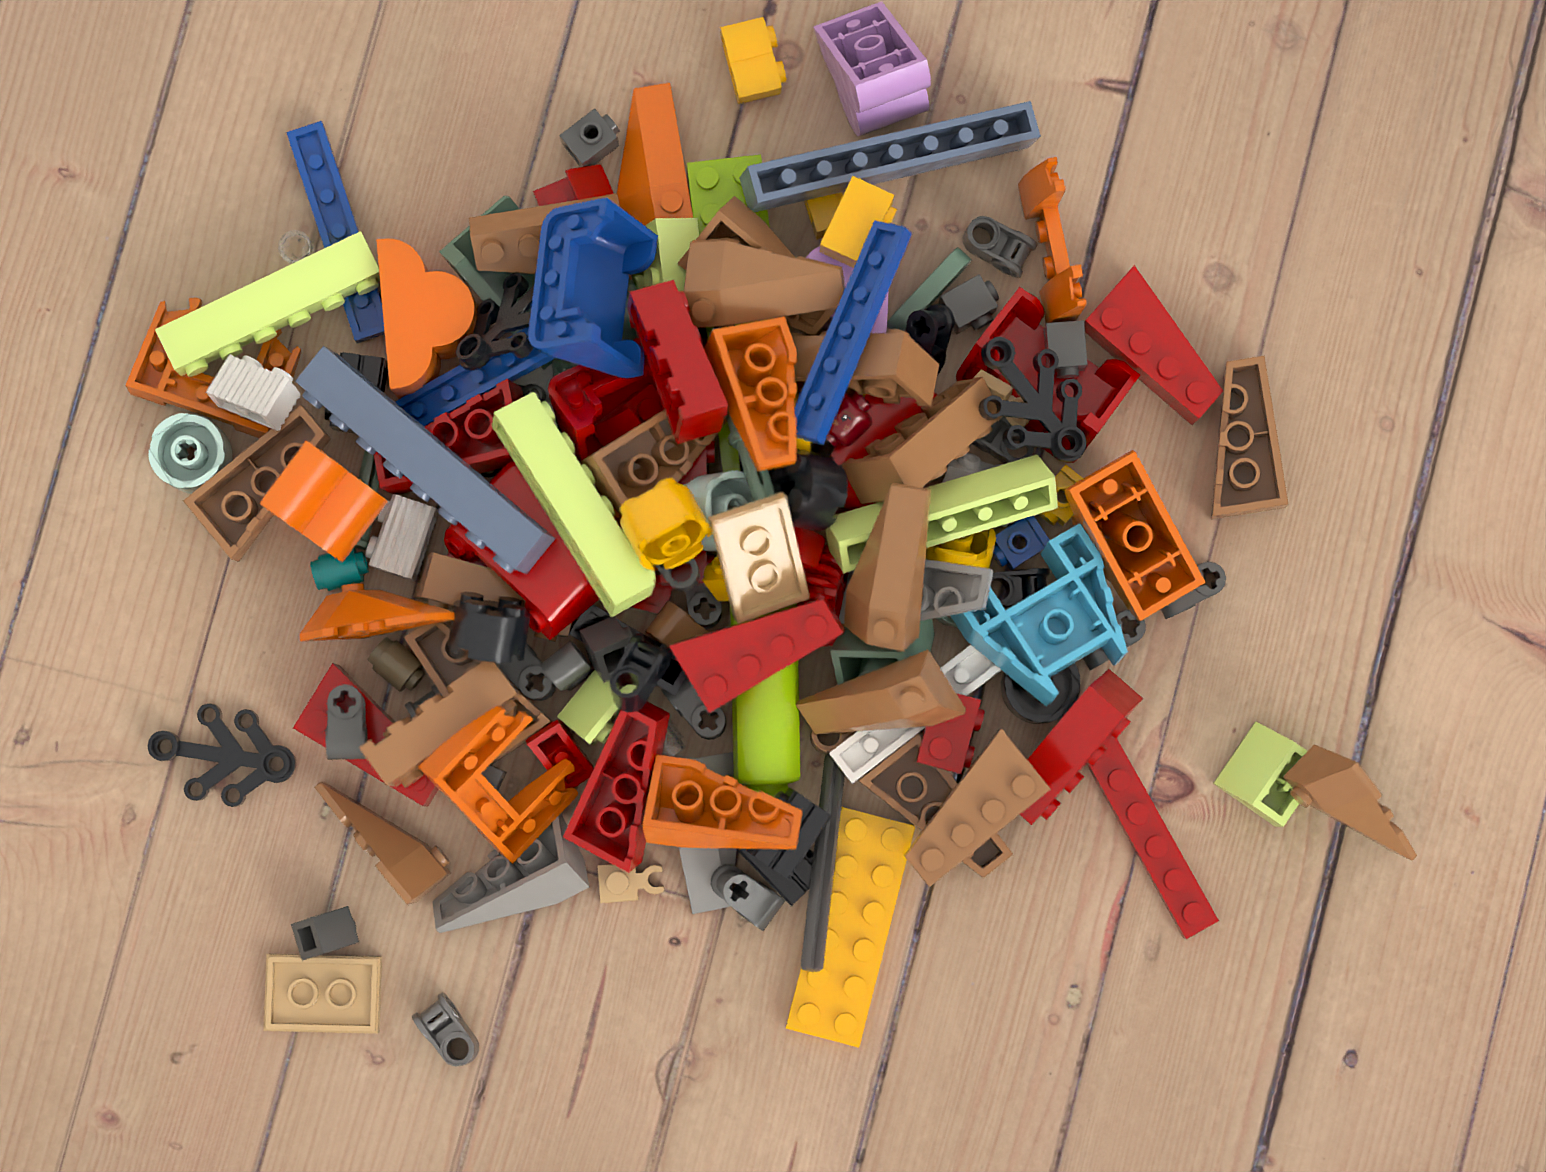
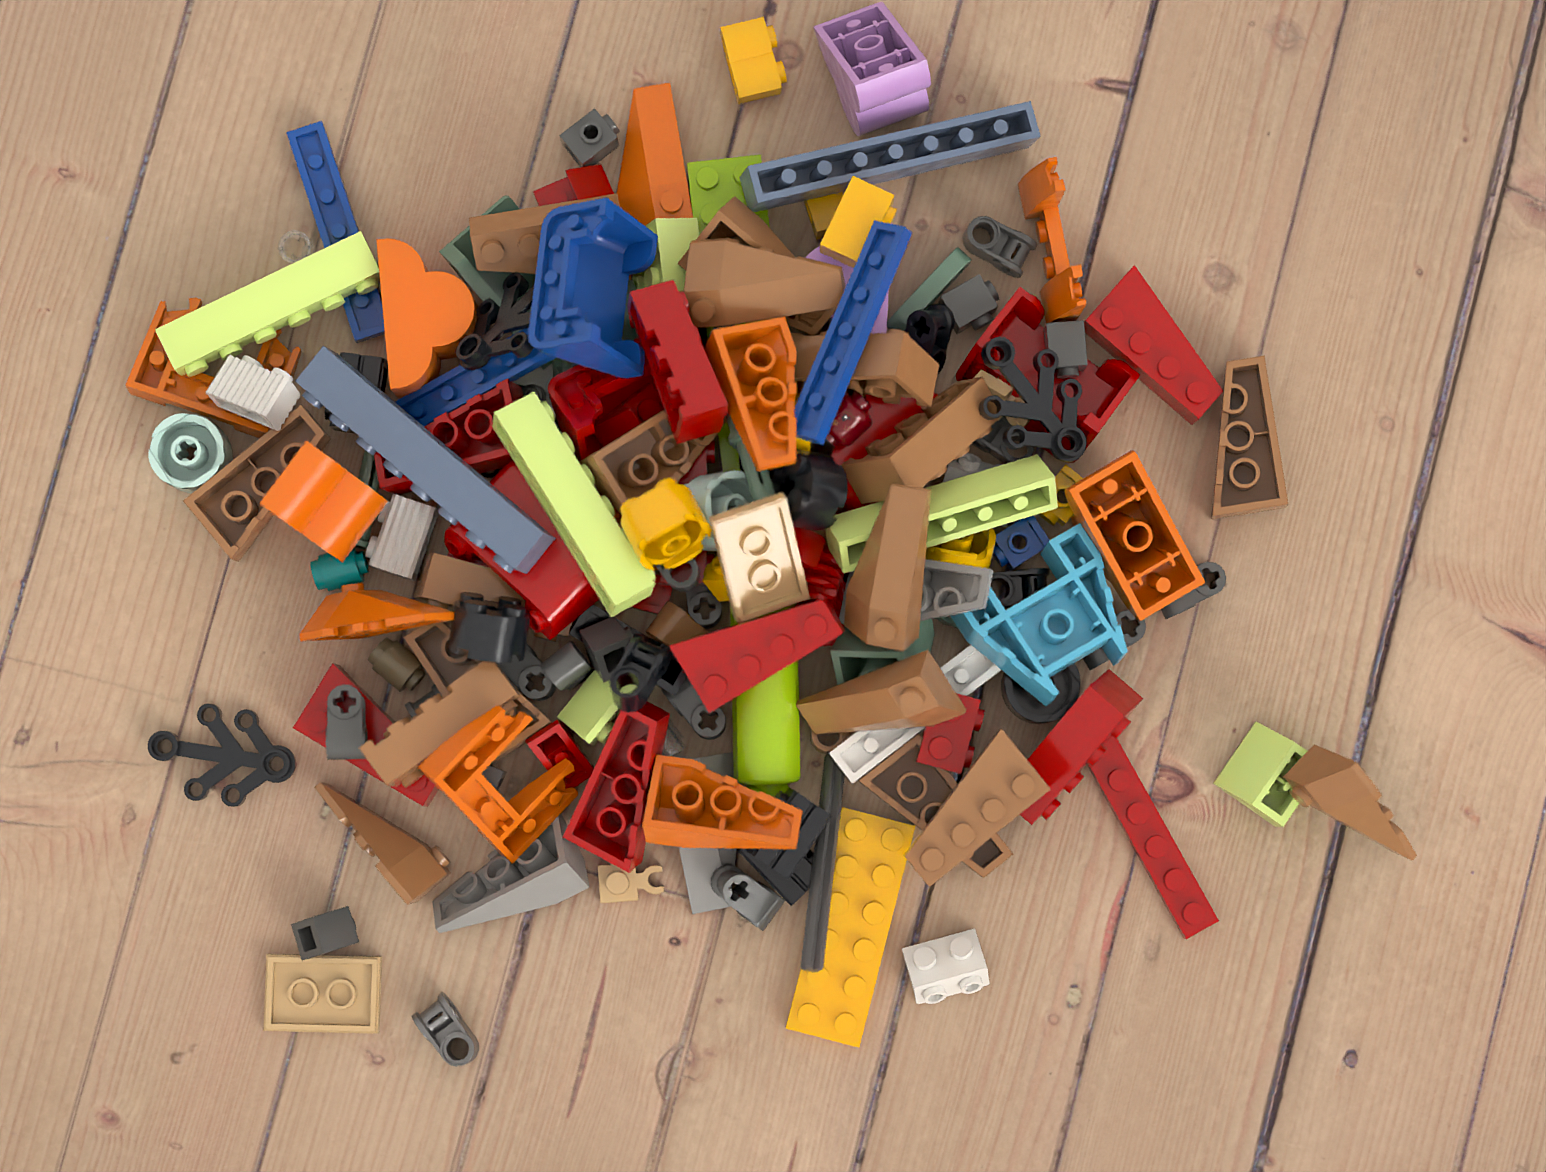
(946, 967): none -> white bracket

